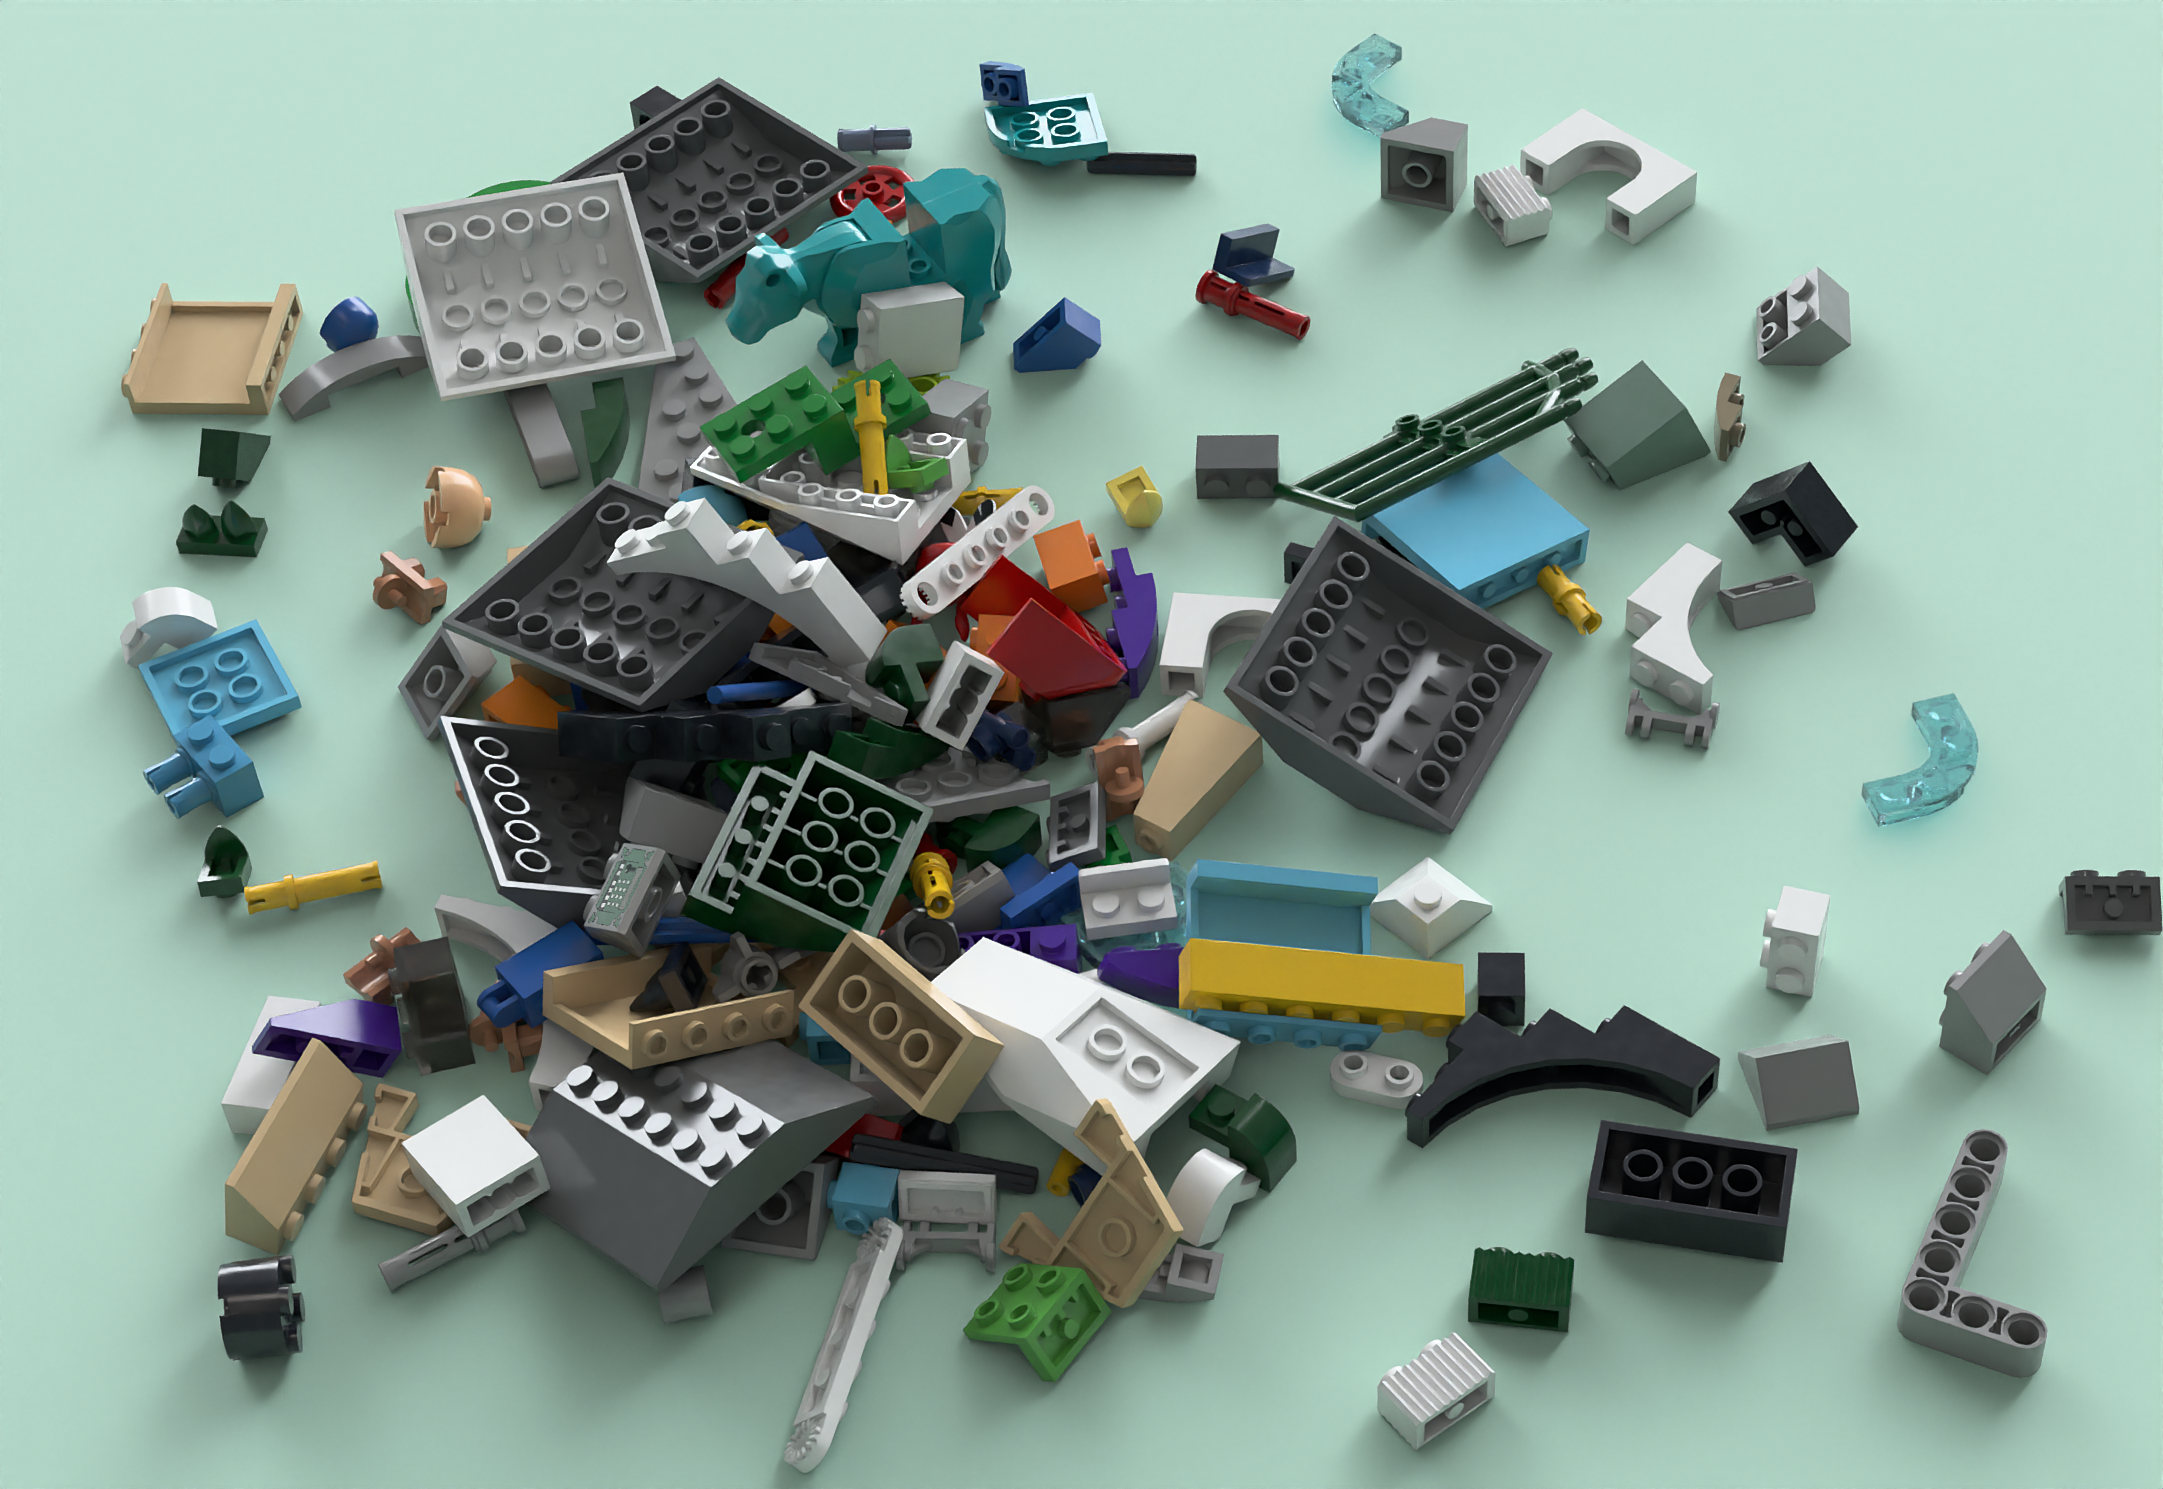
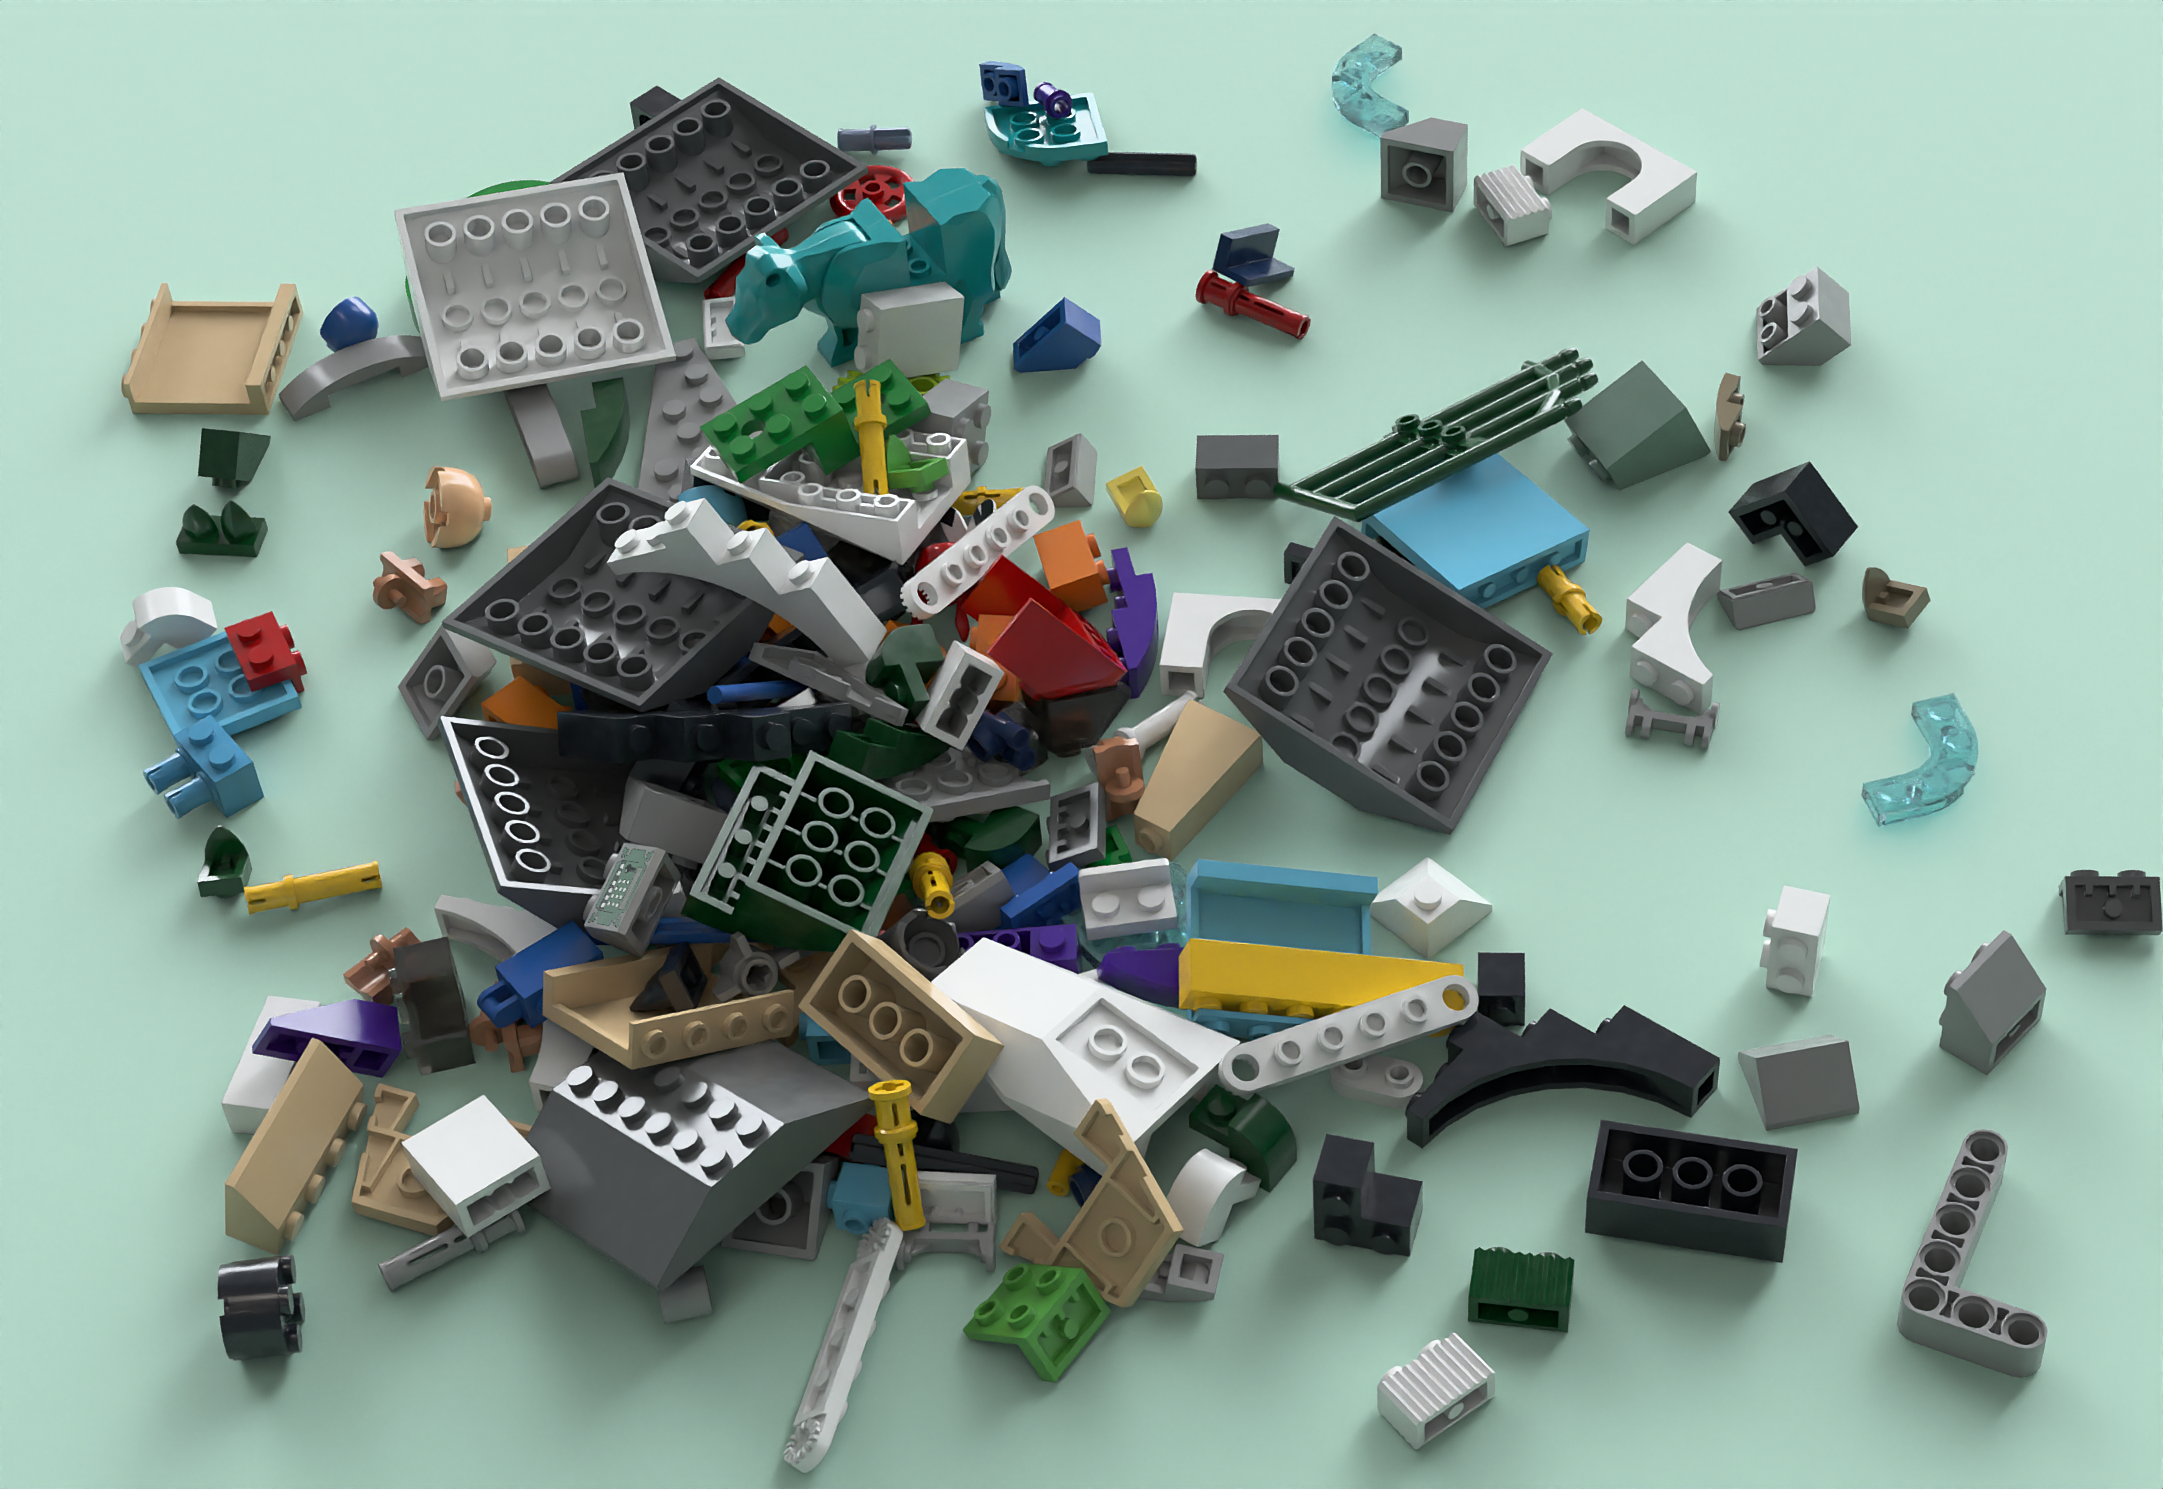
(265, 652): none -> red bracket
(717, 337): none -> white plate
(899, 1130): none -> yellow pin
(1055, 101): none -> dark purple pin
(1071, 472): none -> light grey slope
(1348, 1035): none -> white plate
(1363, 1206): none -> black brick
(1892, 600): none -> dark tan plate

